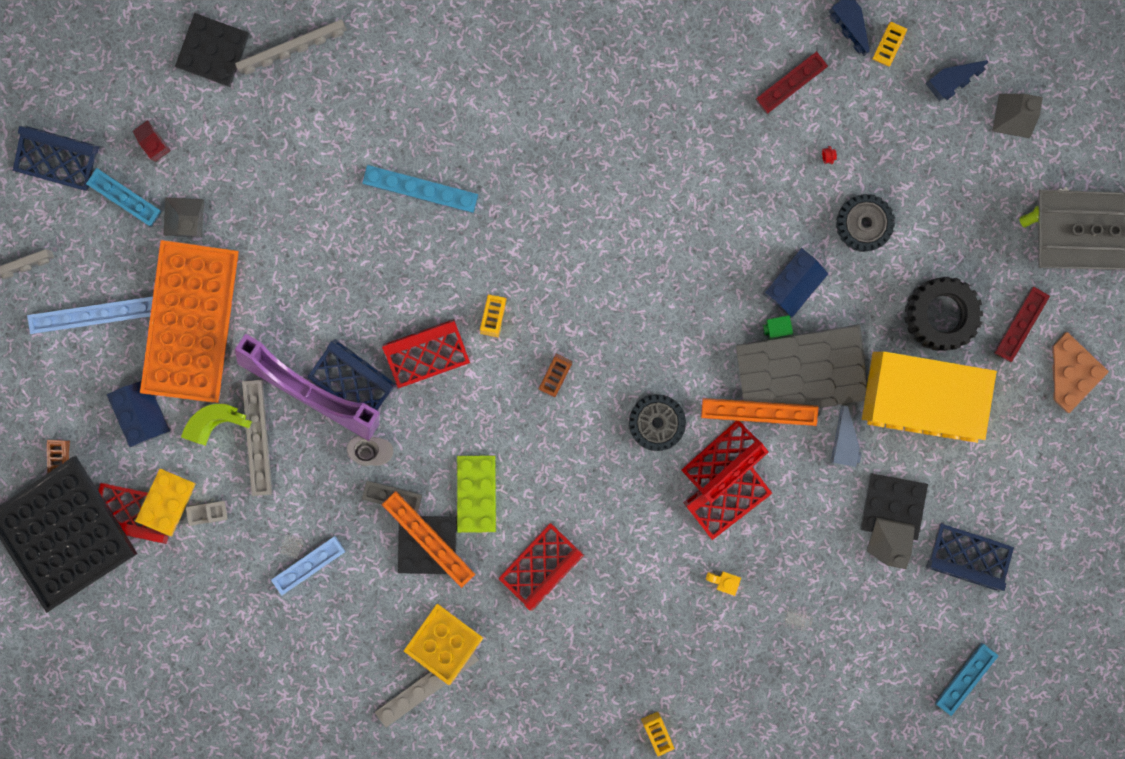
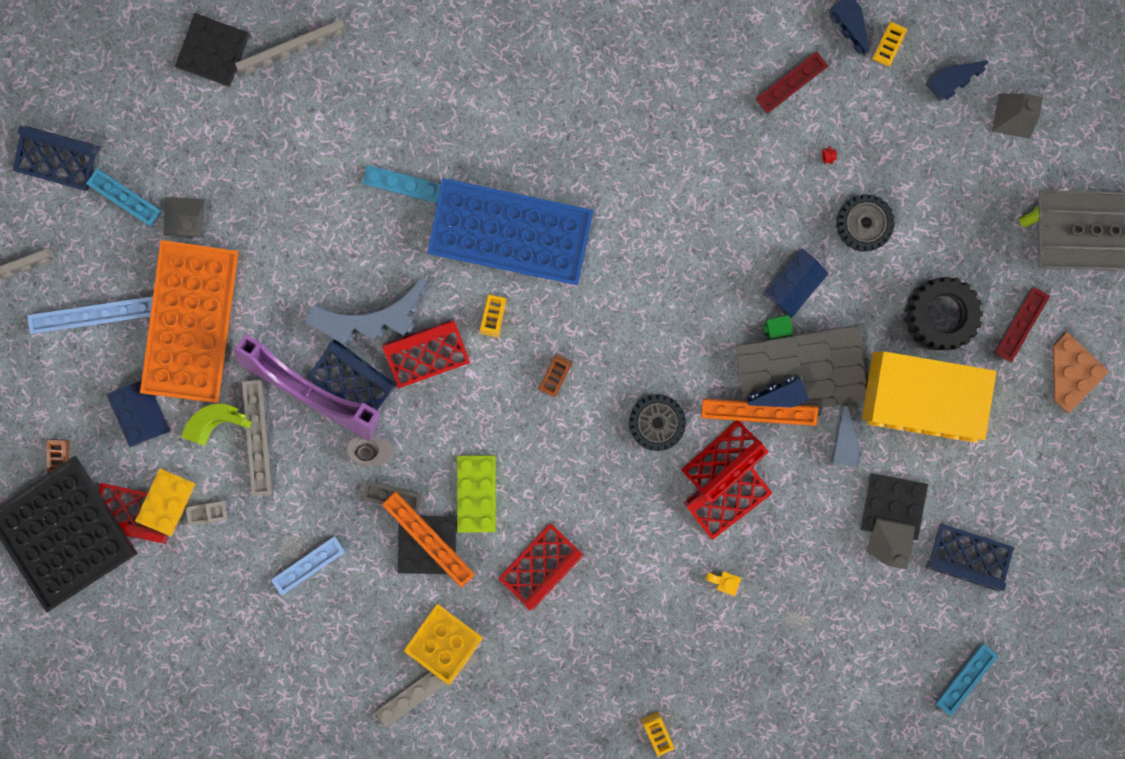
(151, 141): dark red slope -> none
(372, 325): none -> sand blue arch
(510, 231): none -> blue plate
(785, 394): none -> dark blue slope

